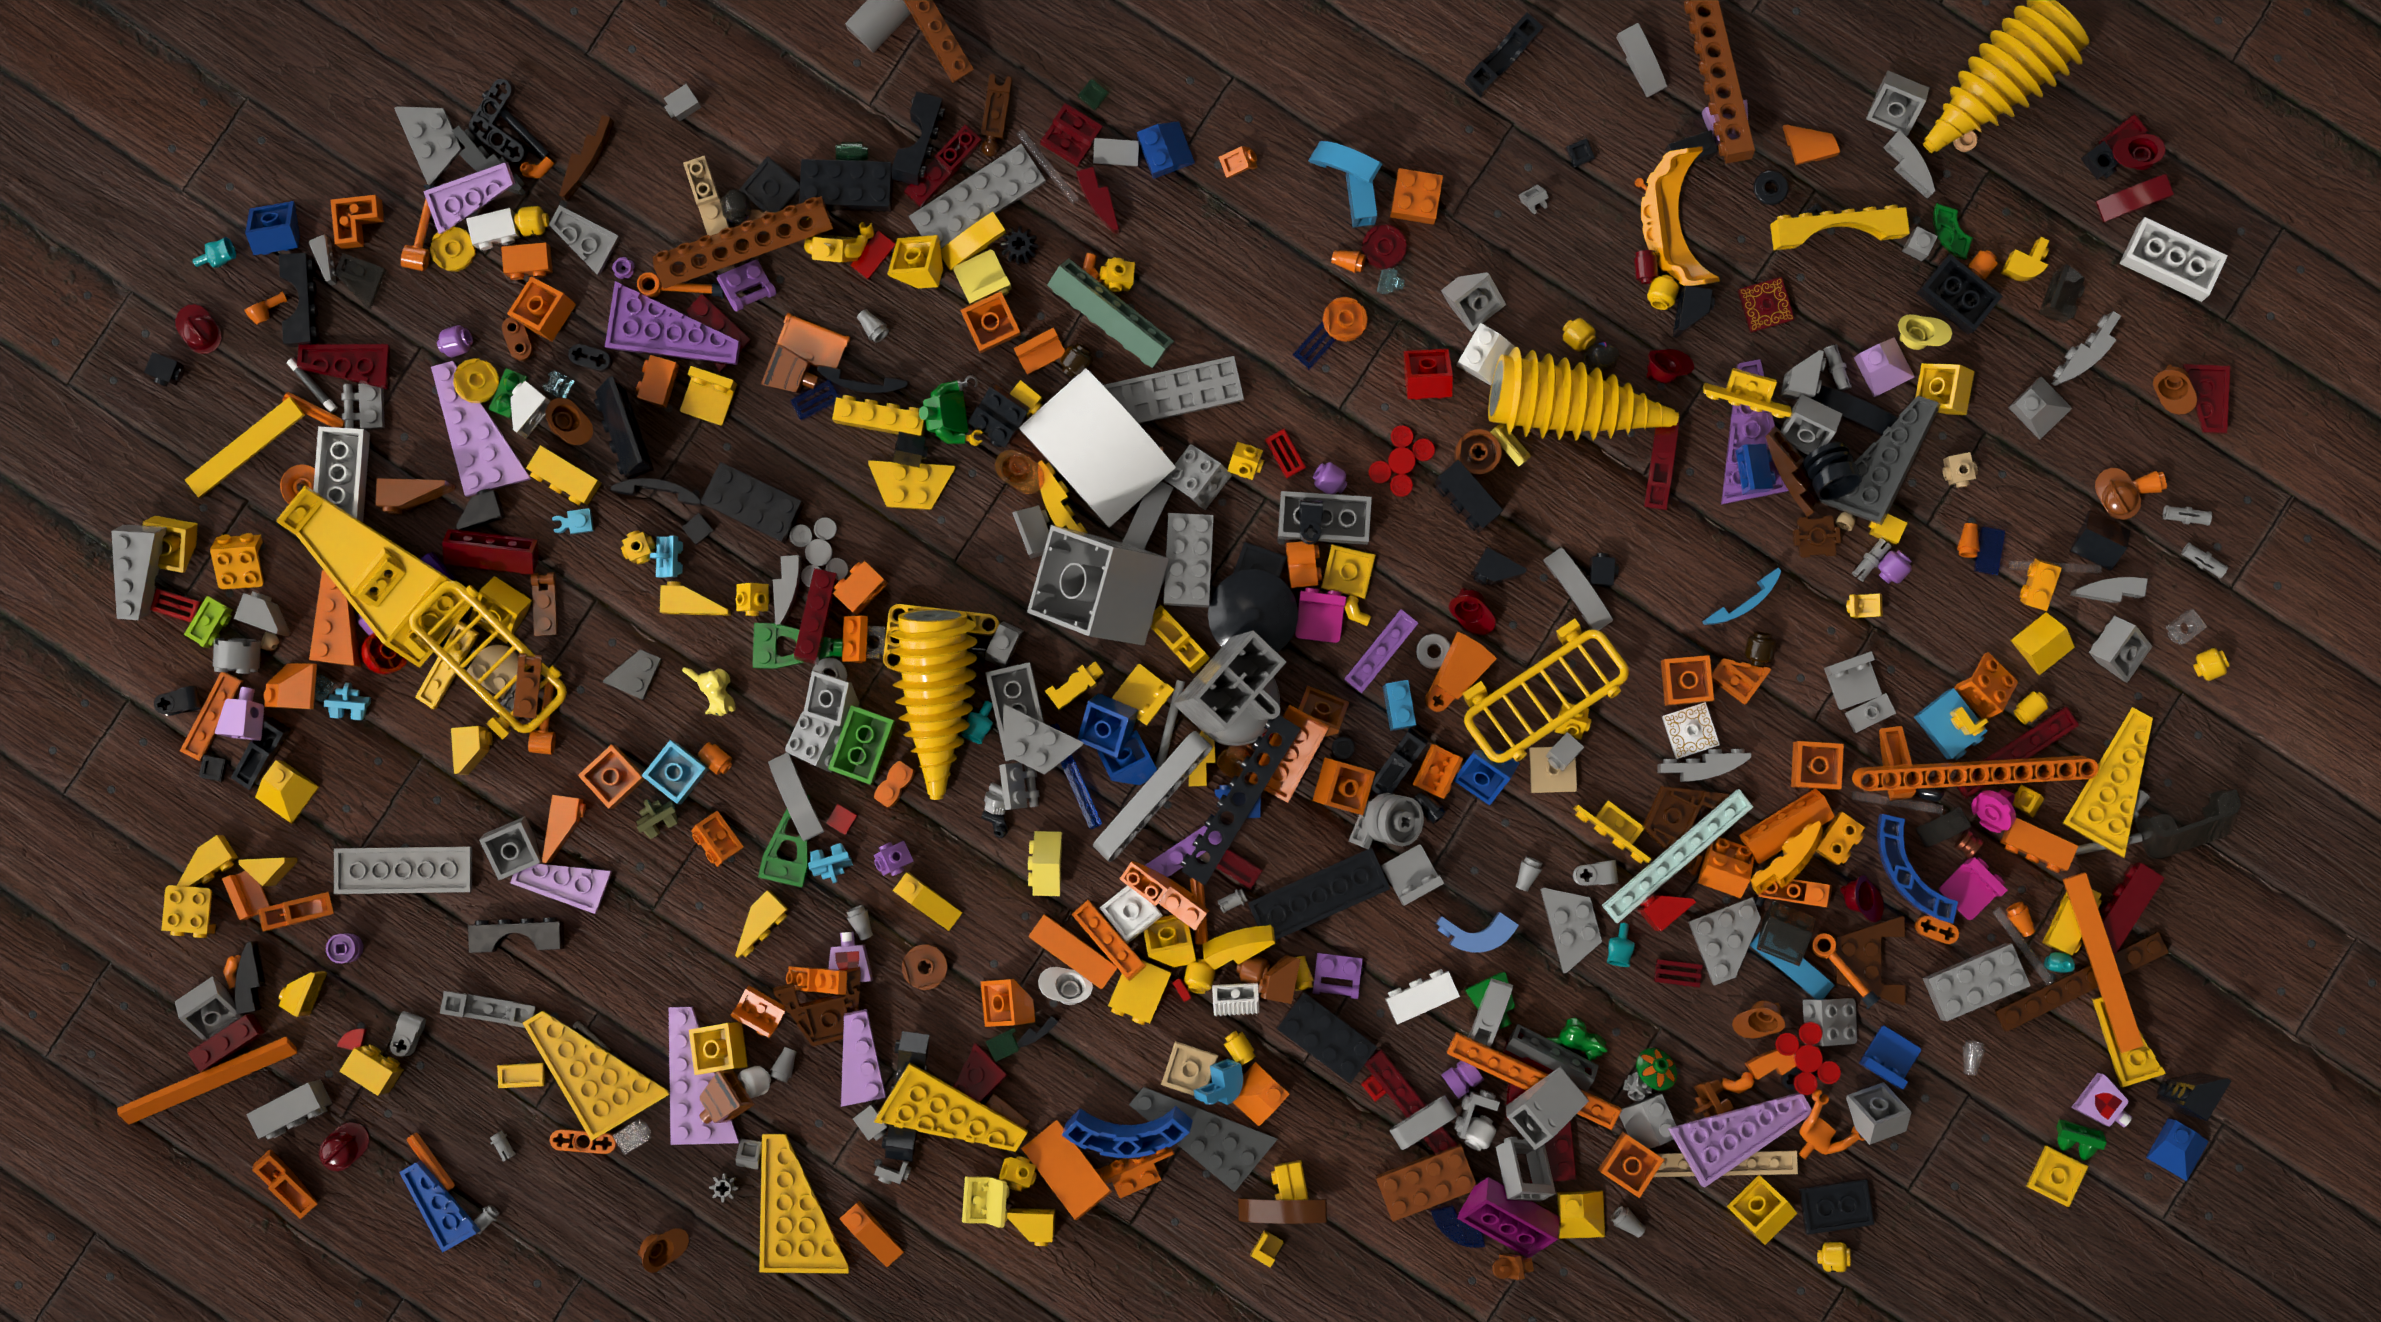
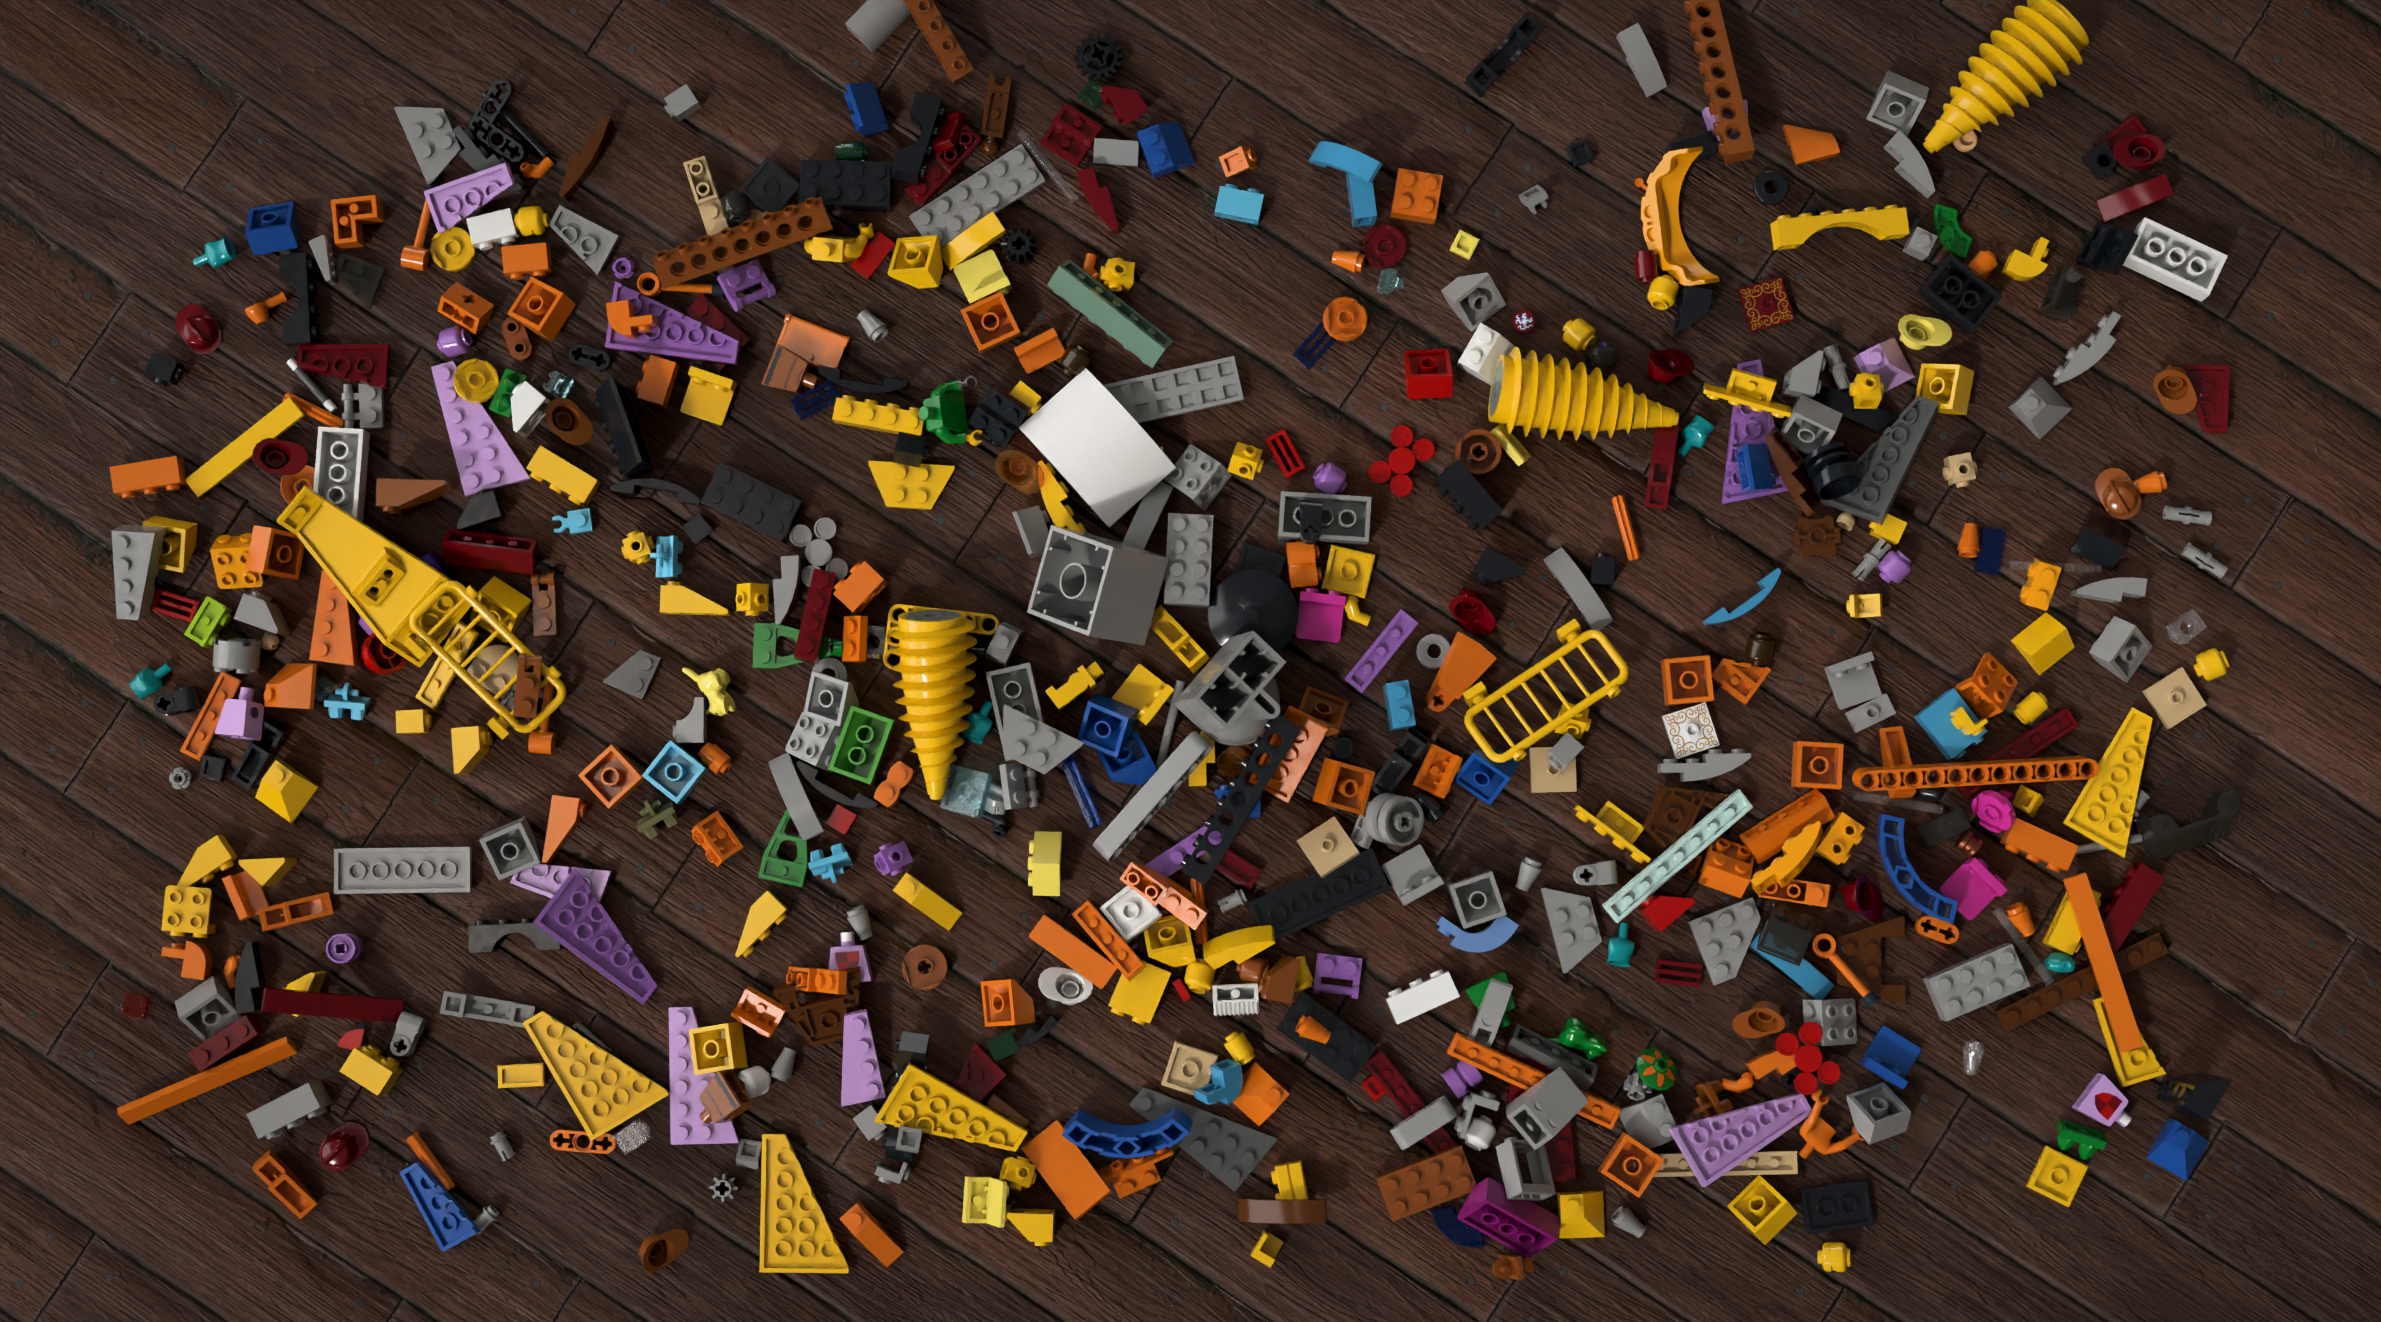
(135, 1006): none -> clear red tile
(148, 476): none -> orange brick
(149, 681): none -> teal piece
(186, 778): none -> light grey plate
(196, 956): none -> orange brick
(275, 553): none -> orange brick
(279, 456): none -> dark red piece
(331, 1005): none -> dark red tile
(413, 721): none -> yellow brick
(465, 307): none -> orange brick
(586, 930): none -> medium lavender wing
(623, 320): none -> orange brick
(694, 726): none -> light grey arch
(812, 774): none -> black slope
(868, 112): none -> blue slope
(908, 1139): none -> light grey plate
(949, 131): none -> dark red tile
(966, 791): none -> clear light blue plate
(1105, 53): none -> black gear
(1125, 102): none -> dark red slope
(1239, 204): none -> medium azure brick
(1311, 1029): none -> orange cone
(1328, 847): none -> tan plate
(1464, 244): none -> light yellow tile
(1477, 899): none -> light grey slope
(1523, 321): none -> dark red tile
(1626, 527): none -> orange axle
(1695, 434): none -> teal piece
(1866, 391): none -> yellow brick
(2106, 248): none -> black slope
(2174, 698): none -> tan plate

